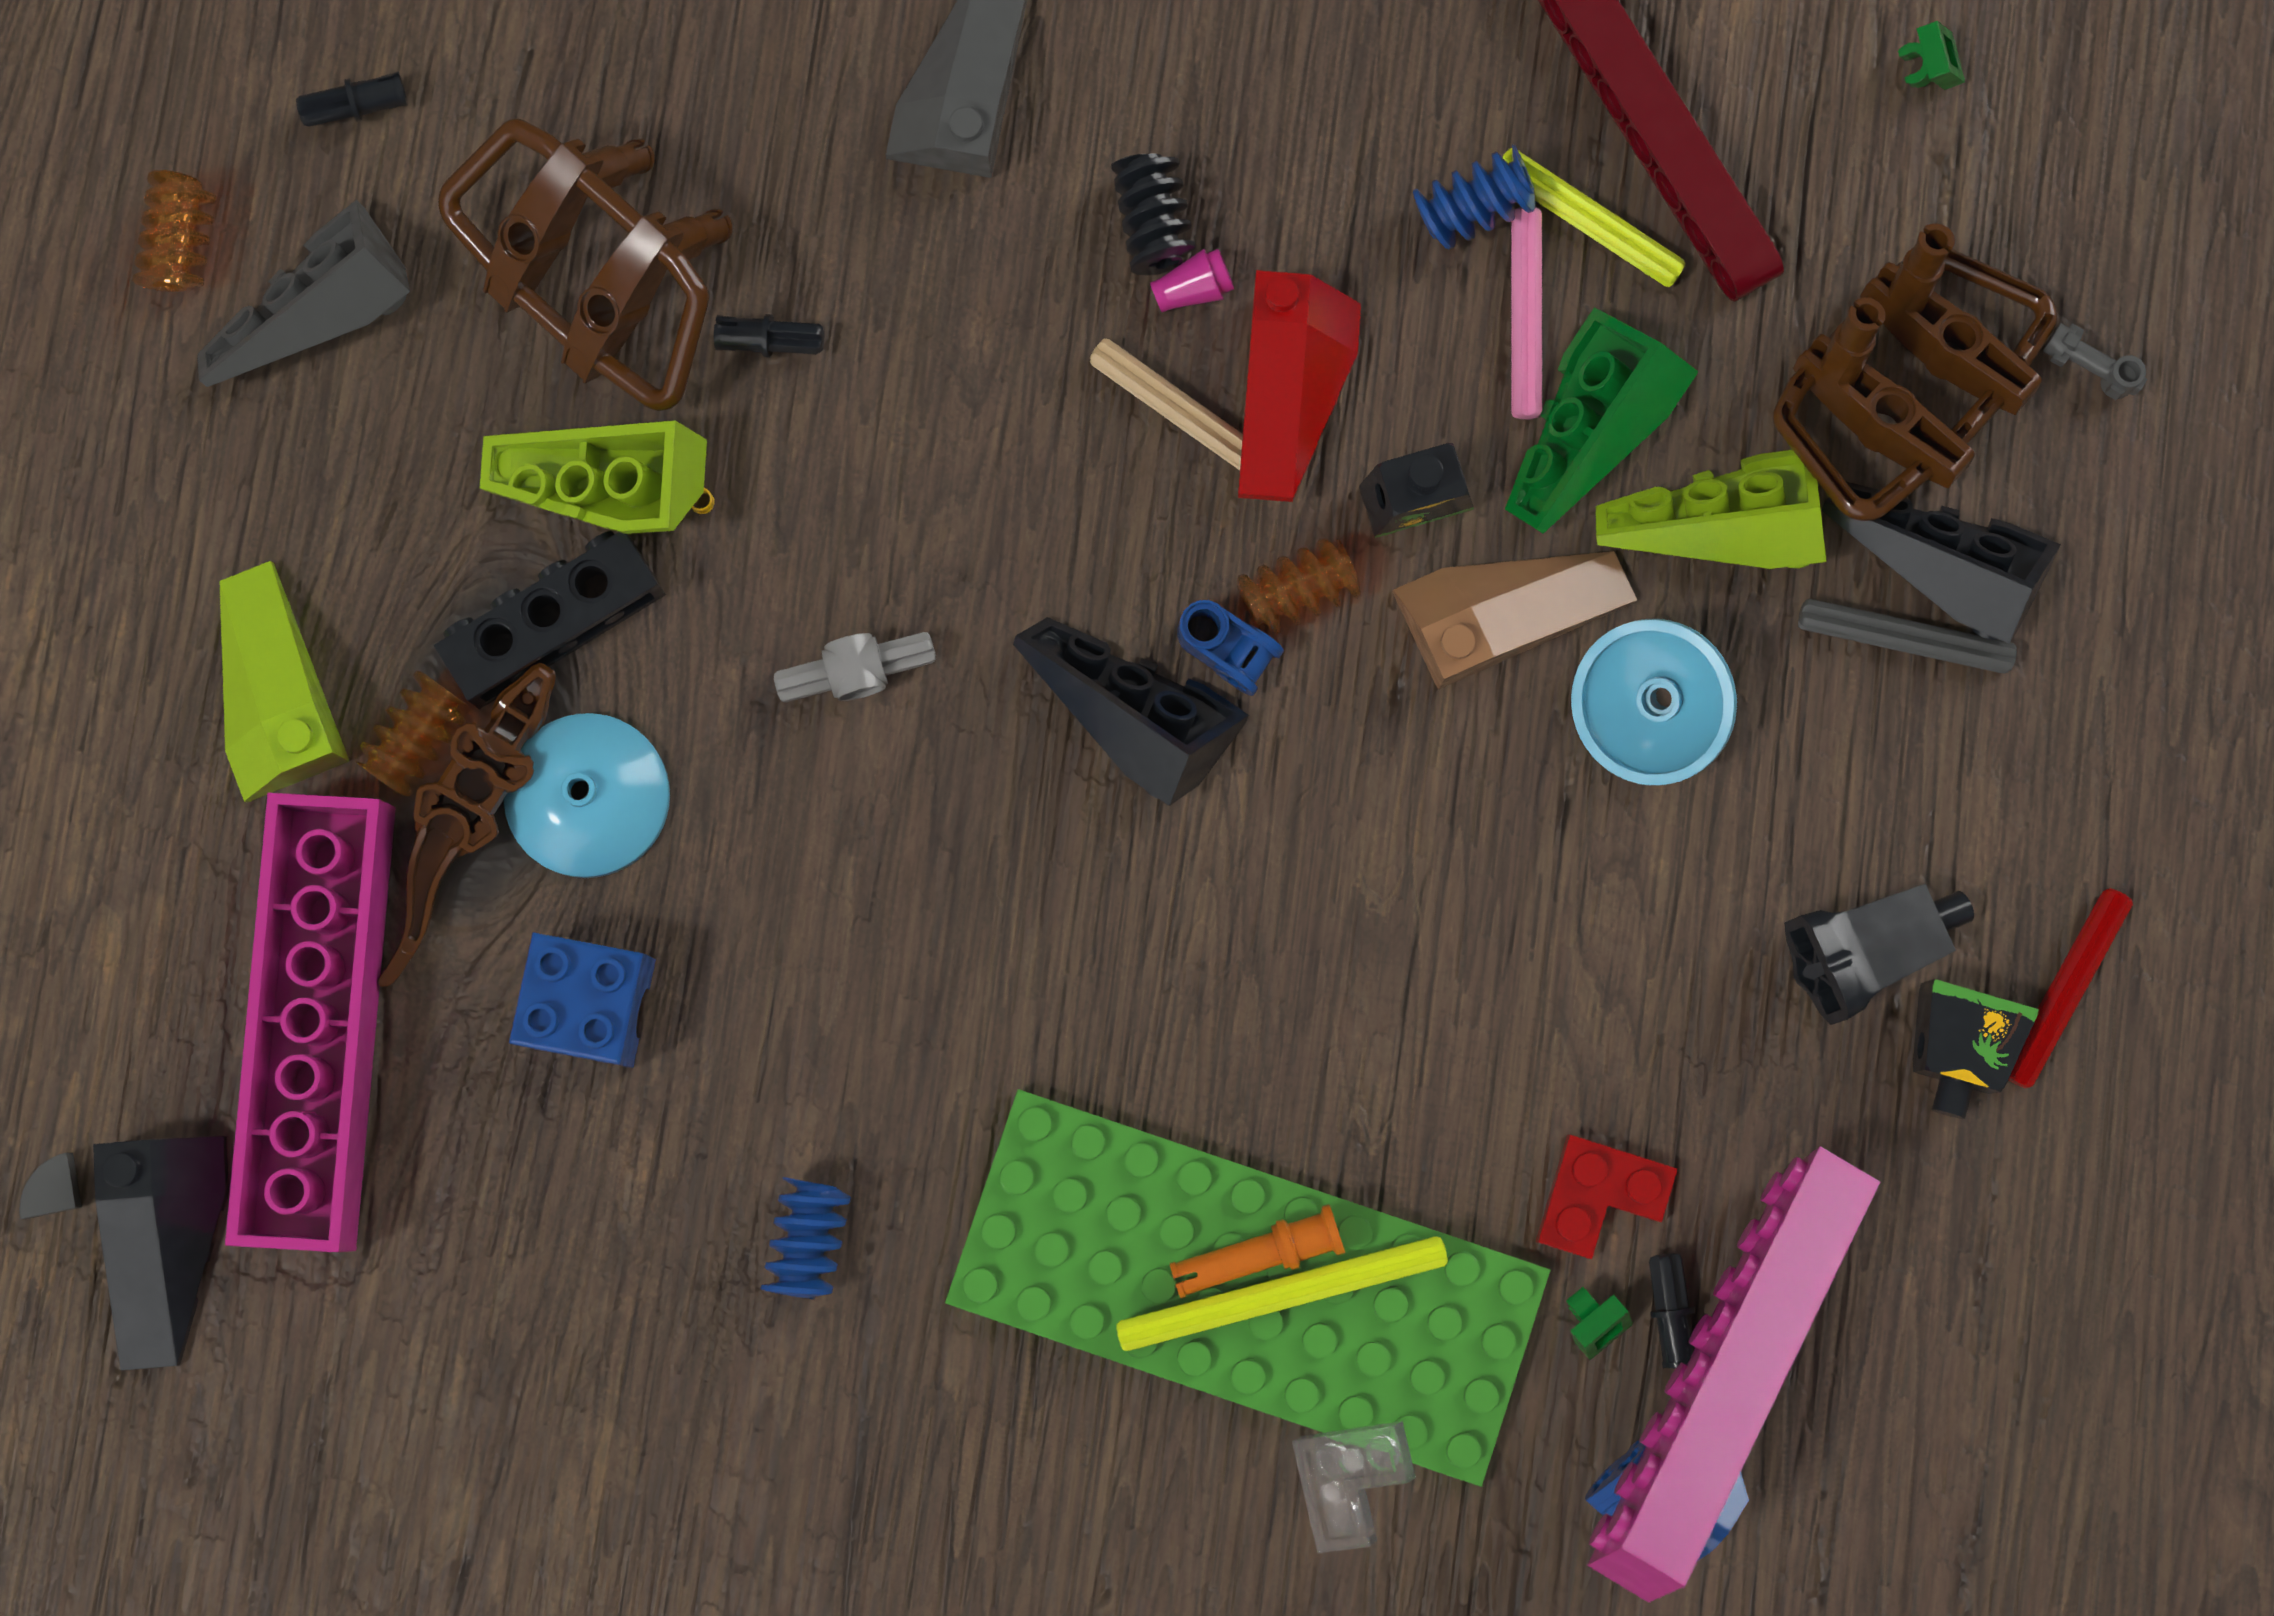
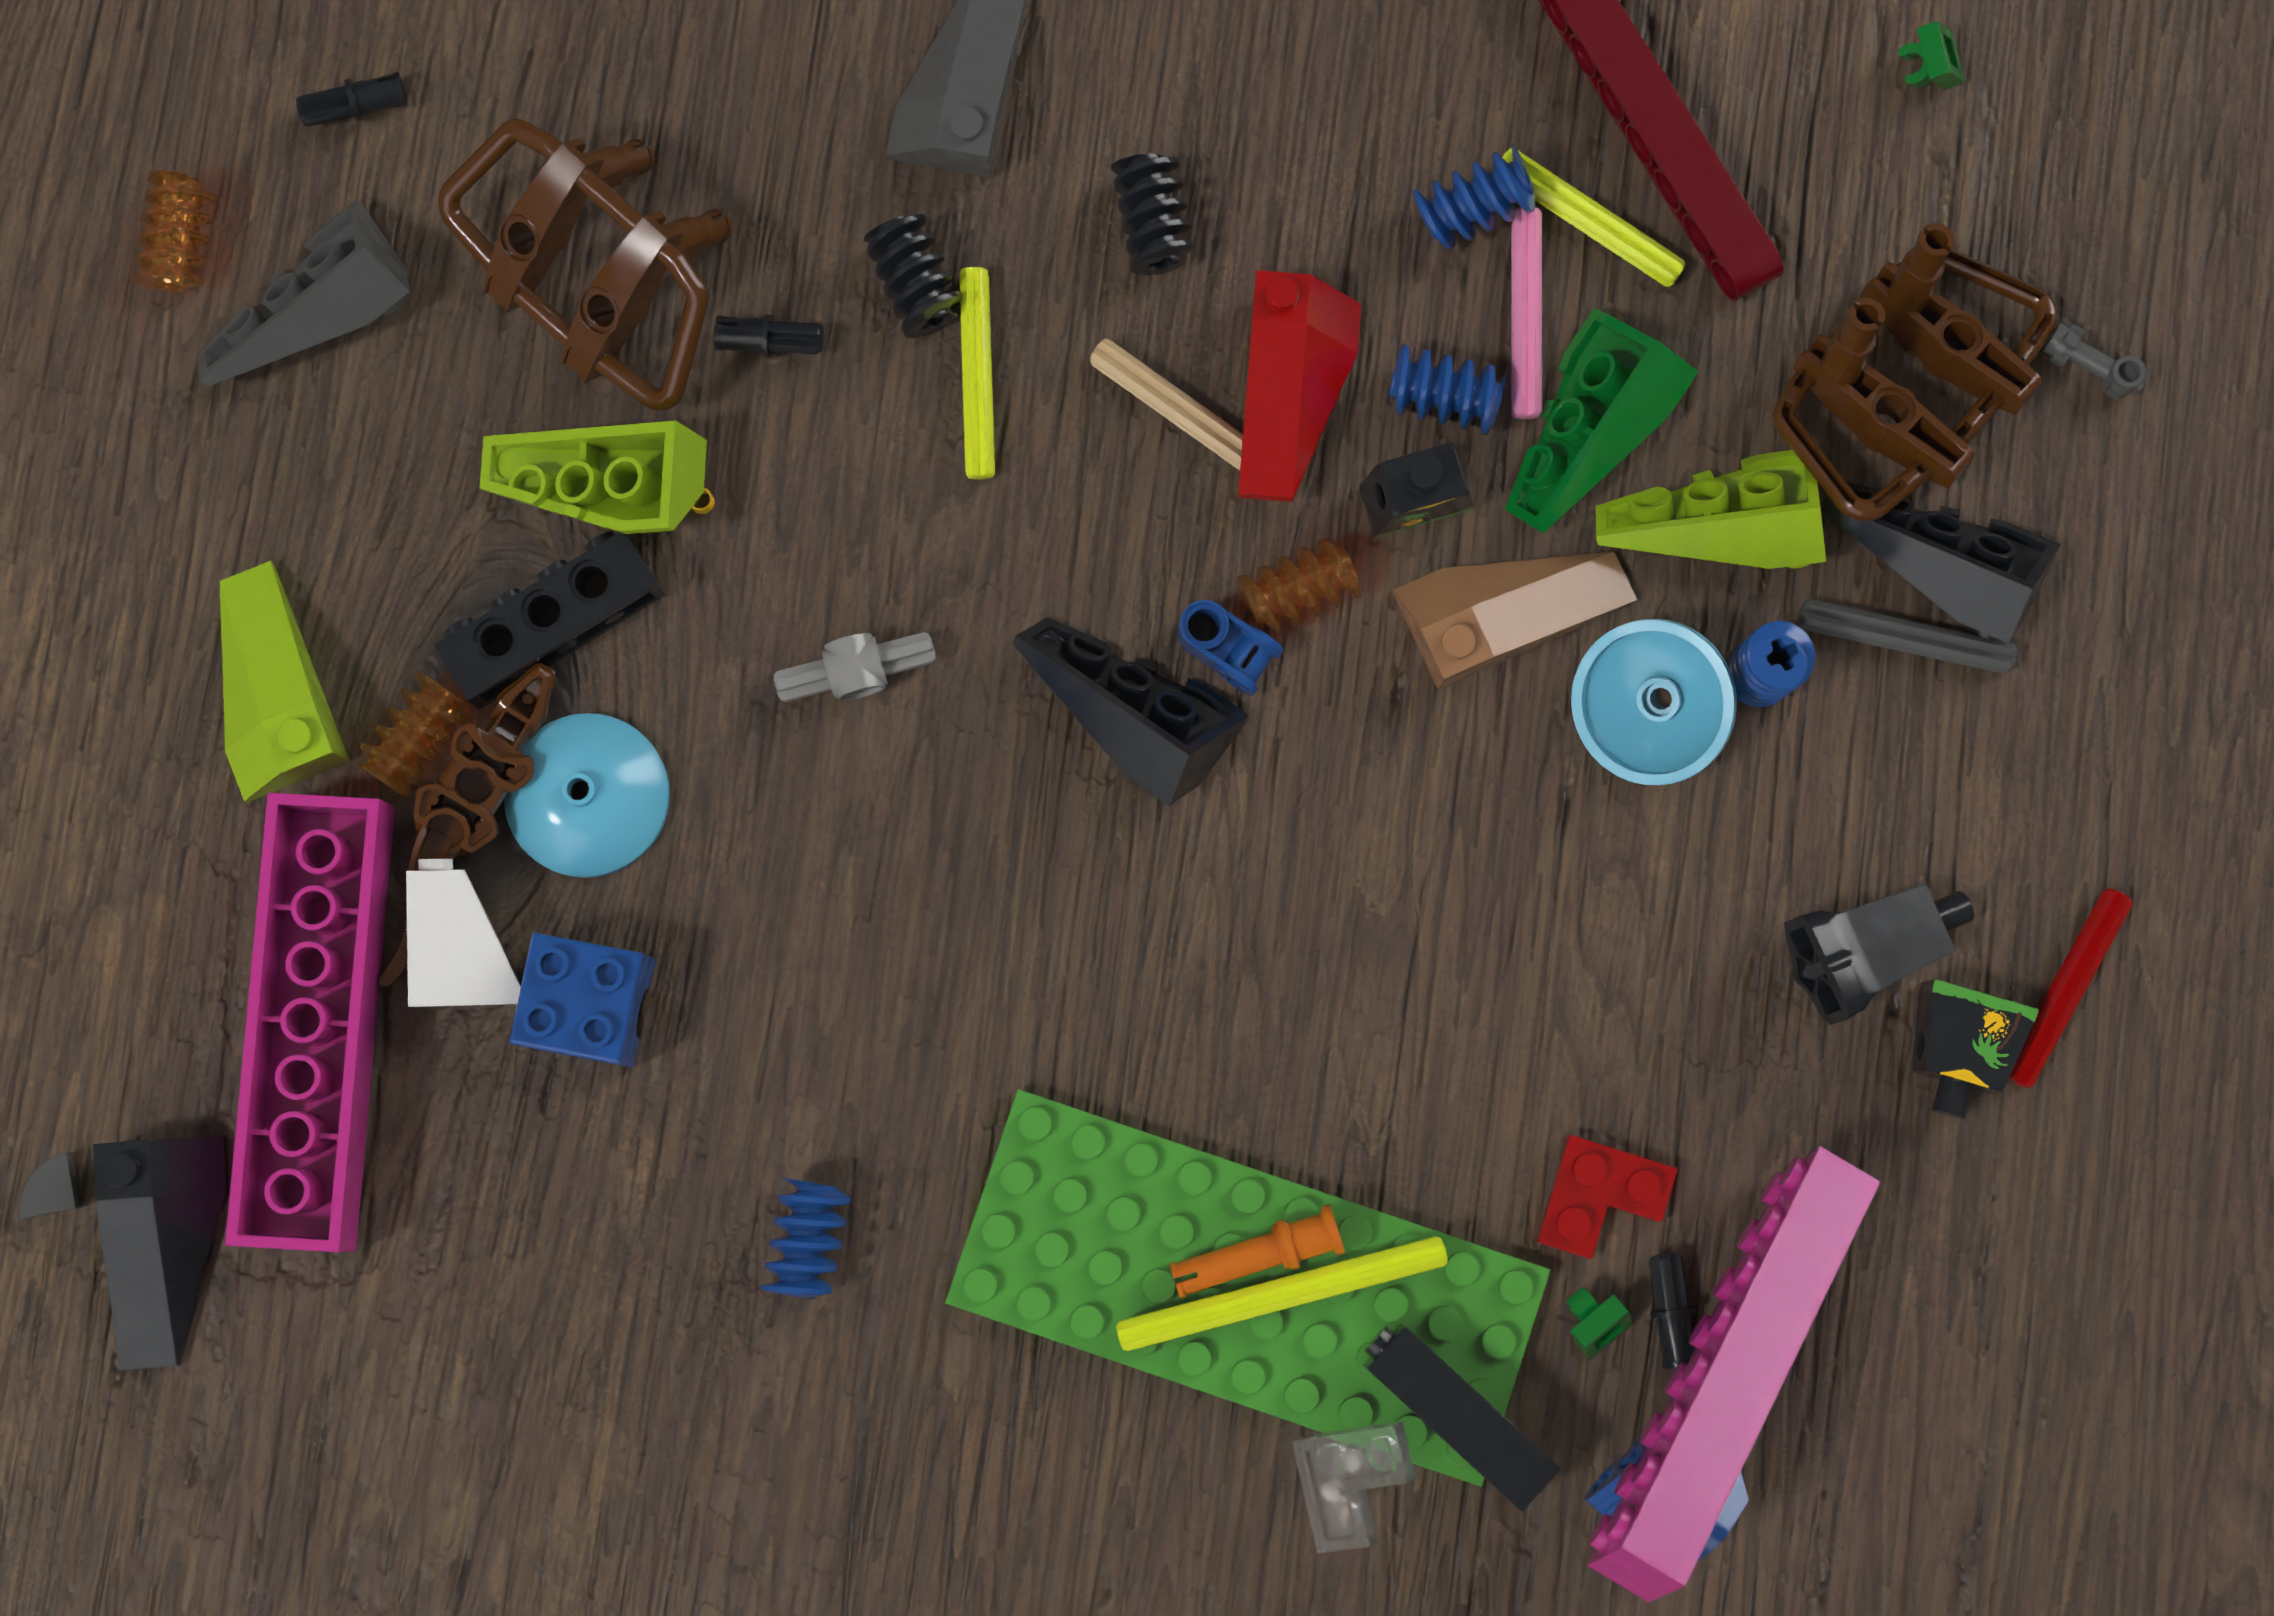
(452, 943): none -> white slope
(911, 275): none -> black piece
(977, 373): none -> neon yellow axle
(1194, 282): dark pink cone -> none
(1446, 389): none -> blue piece
(1459, 1415): none -> black brick
(1791, 660): none -> blue piece

